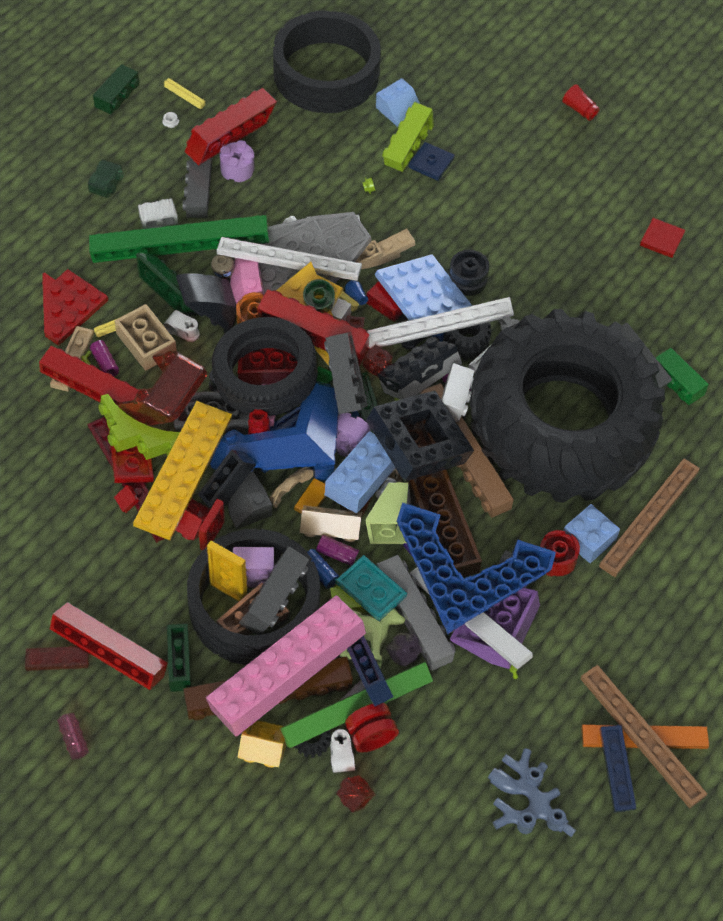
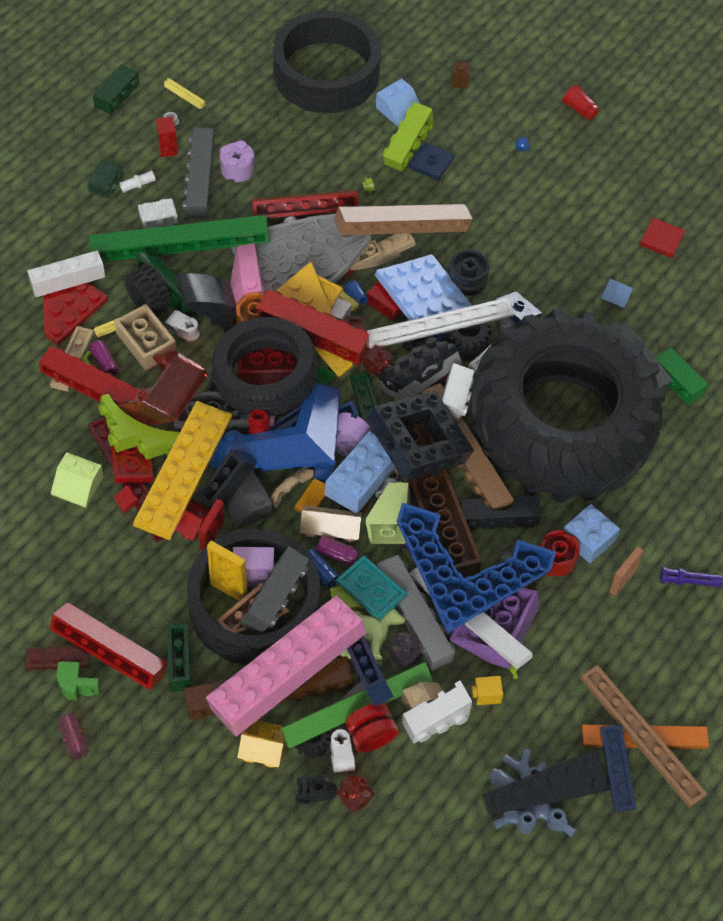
(66, 273): none -> white brick
(72, 684): none -> bright green brick
(76, 479): none -> yellowish green slope
(137, 181): none -> white pin
(148, 288): none -> black tyre
(166, 137): none -> red brick
(222, 266): dark tan head -> none
(230, 126): red brick -> none
(288, 258): white tile -> none
(304, 204): none -> red brick
(315, 789): none -> black piece
(316, 288): dark green piece -> none
(345, 373): dark grey wedge -> none
(402, 219): none -> brick
(419, 693): none -> tan slope
(438, 715): none -> white wedge
(460, 75): none -> reddish brown slope
(487, 690): none -> yellow brick
(521, 307): none -> plate
(522, 144): none -> blue hinge
(523, 513): none -> black arch
(560, 782): none -> black wing
(617, 293): none -> light blue panel
(626, 571): none -> nougat tile
(649, 518): medium nougat plate -> none
(678, 576): none -> dark purple pin

